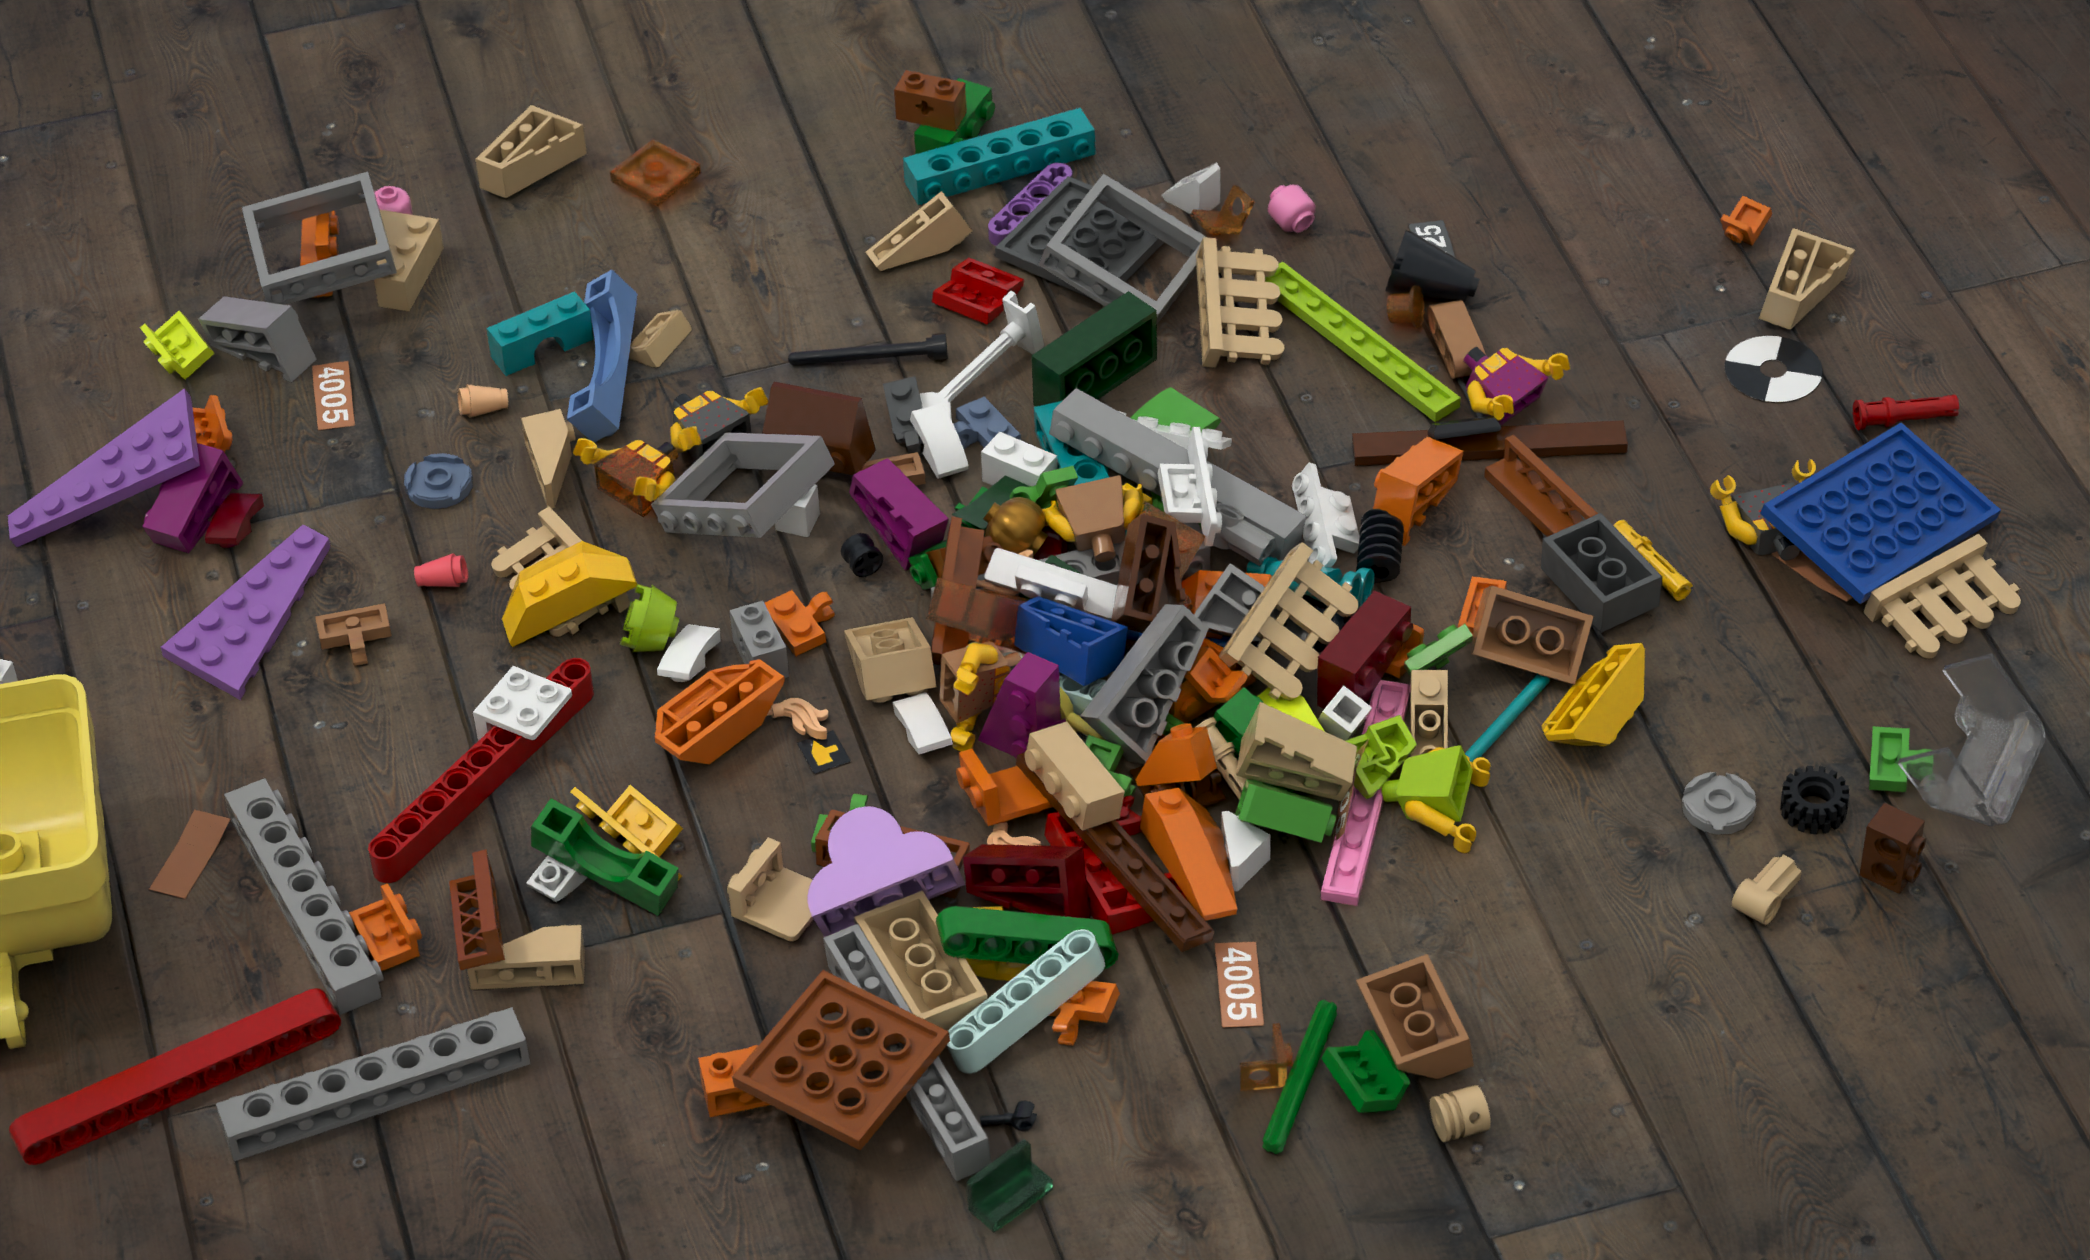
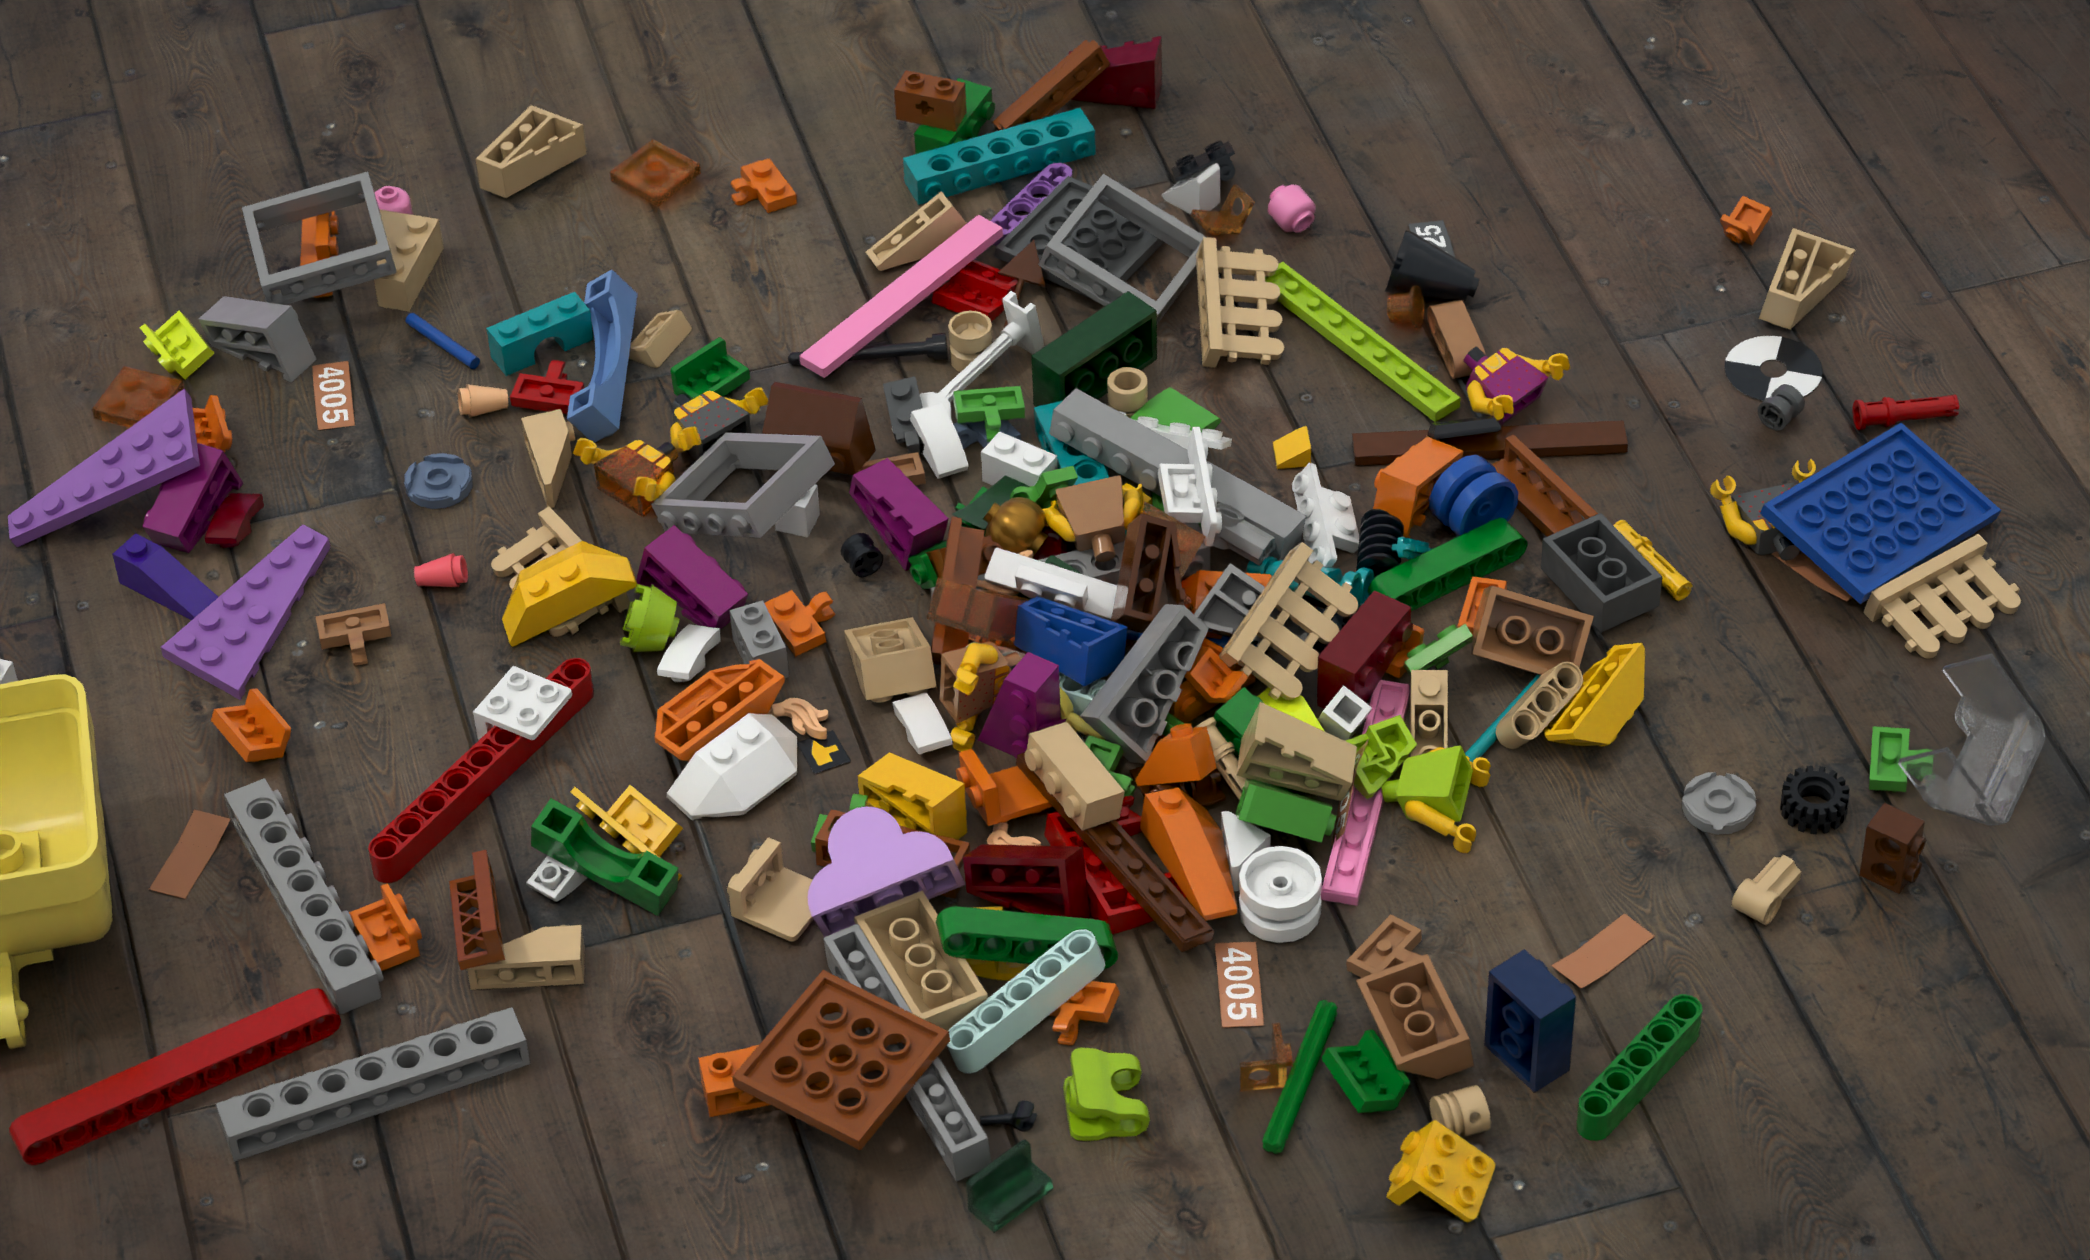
(134, 396): none -> clear orange plate
(161, 577): none -> dark purple slope
(253, 728): none -> orange bracket
(442, 340): none -> blue bar
(545, 392): none -> red plate
(691, 579): none -> magenta wedge
(708, 371): none -> green bracket
(737, 769): none -> white wedge
(763, 182): none -> orange plate
(901, 296): none -> bright pink tile
(916, 796): none -> yellow wedge
(968, 336): none -> tan wheel
(989, 406): none -> bright green plate
(1025, 269): none -> reddish brown piece
(1056, 86): none -> dark orange fence
(1092, 1096): none -> lime piece
(1127, 390): none -> tan piece
(1131, 77): none -> dark red wedge
(1215, 153): none -> black hinge
(1280, 894): none -> white wheel
(1293, 449): none -> yellow slope
(1385, 947): none -> medium nougat plate
(1410, 548): none -> teal axle
(1442, 1169): none -> yellow bracket
(1452, 564): none -> green beam
(1472, 495): none -> blue wheel
(1528, 714): none -> tan beam
(1529, 1020): none -> dark blue brick
(1604, 951): none -> nougat sticker
(1639, 1067): none -> green beam
(1783, 405): none -> dark grey wheel

